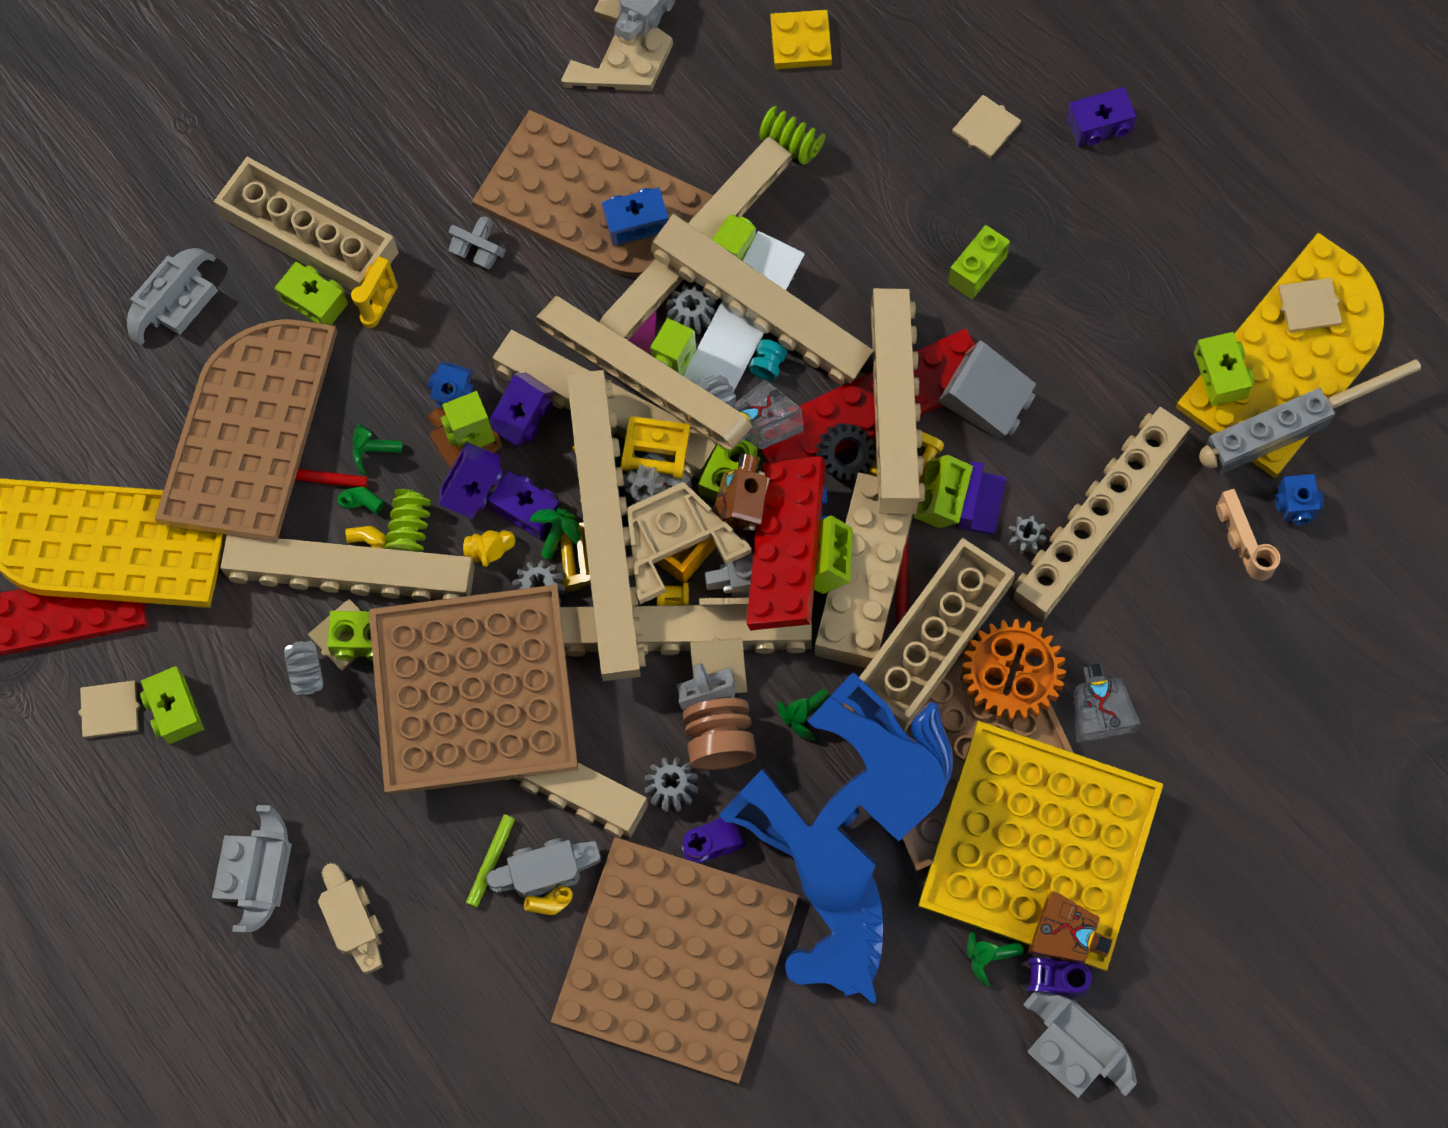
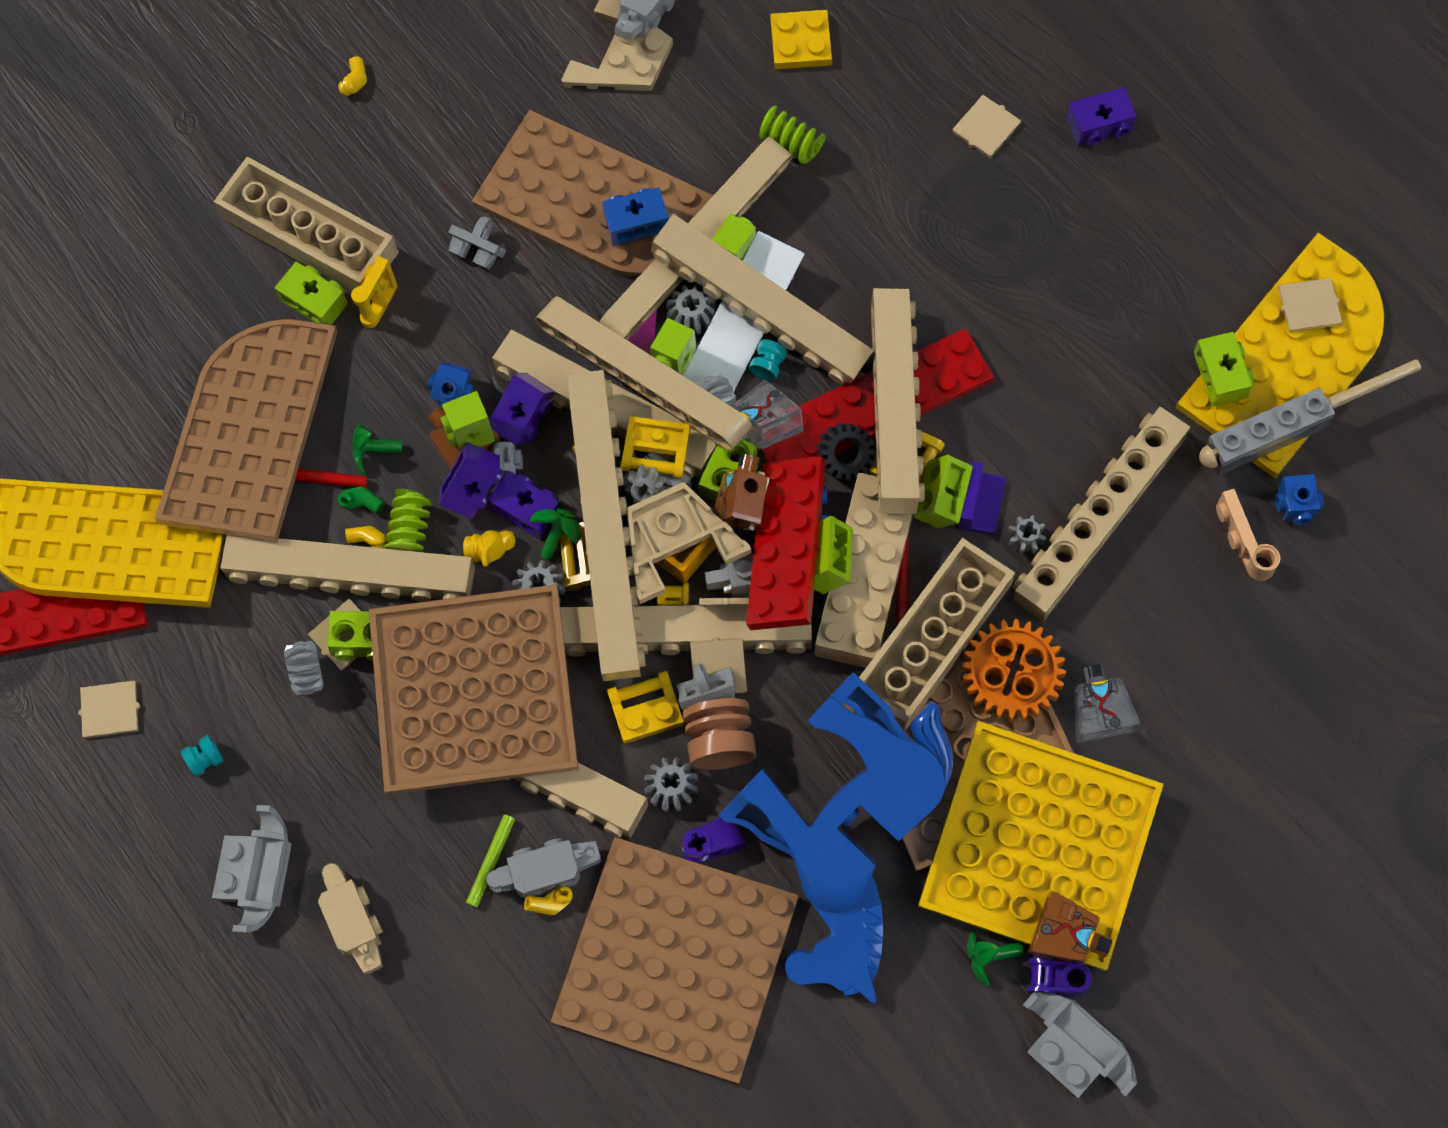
(171, 295): light grey plate -> none
(183, 717): lime brick -> none
(201, 755): none -> teal wheel
(355, 79): none -> yellow arm
(509, 457): none -> light grey gear
(648, 717): none -> yellow plate
(799, 711): green plant -> none
(978, 262): lime brick -> none
(988, 391): light grey slope -> none

